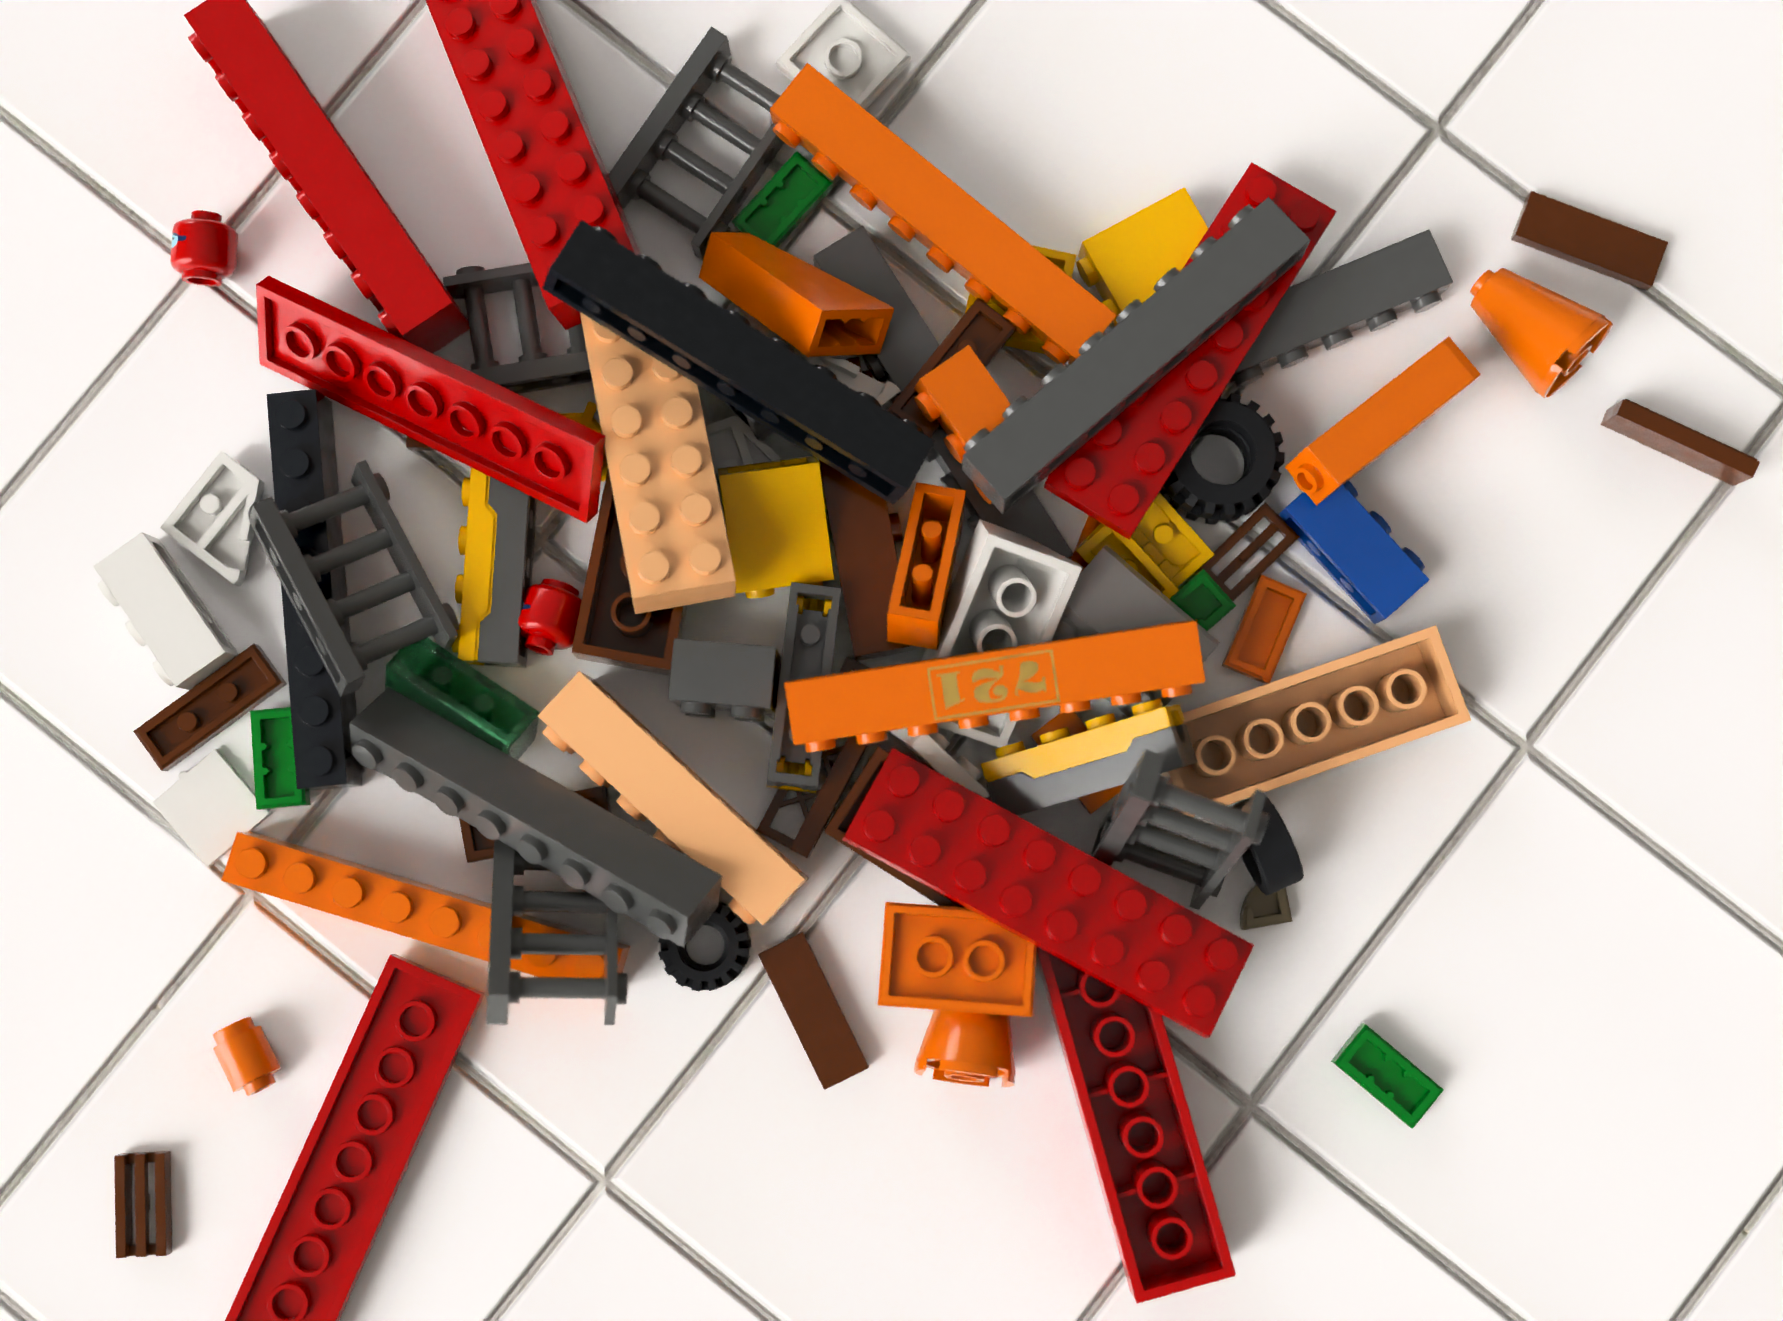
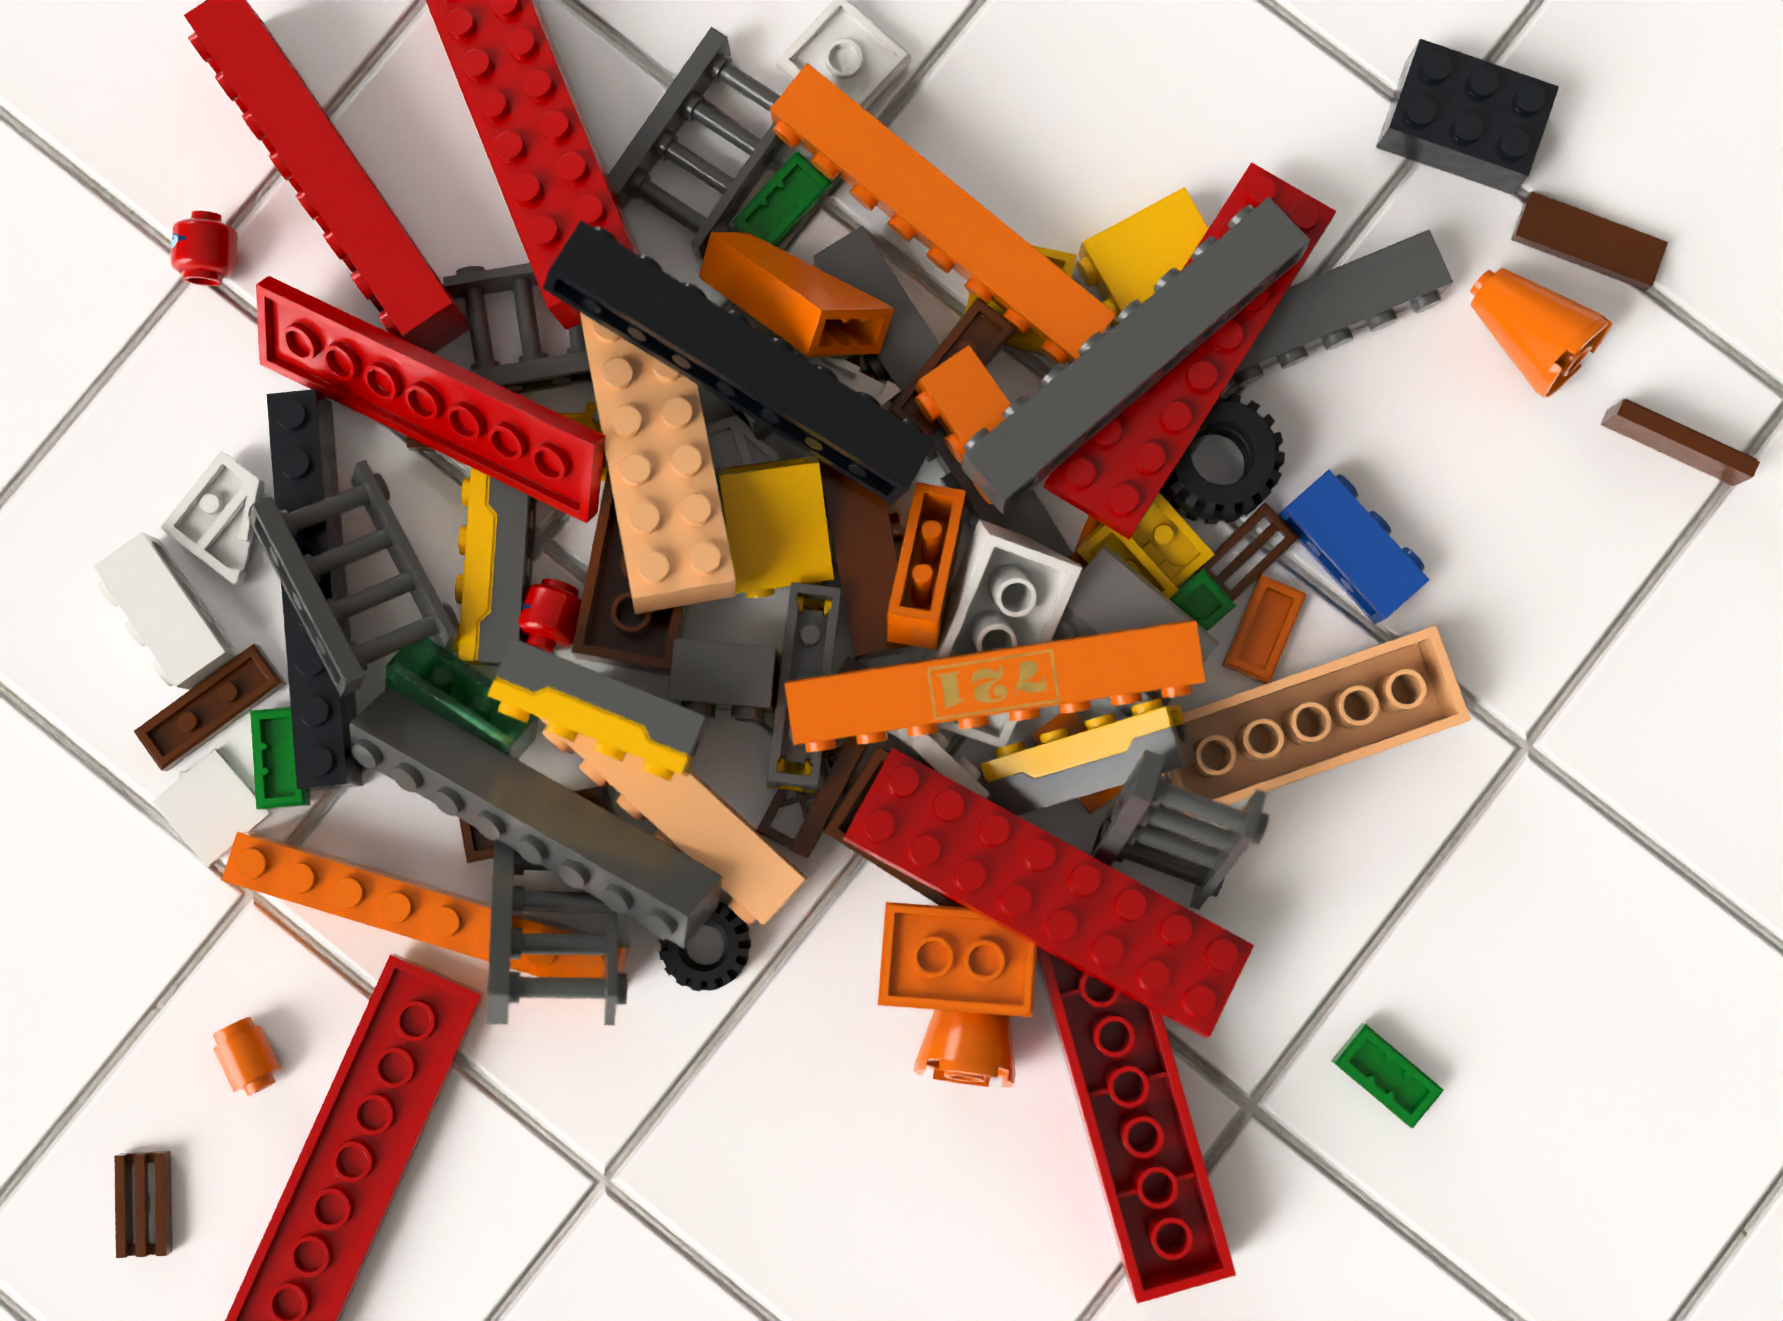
(598, 707): none -> piece
(813, 1010): reddish brown tile -> none
(1264, 910): dark tan tile -> none
(1275, 860): black tyre -> none
(1382, 421): orange slope -> none
(1467, 116): none -> black brick

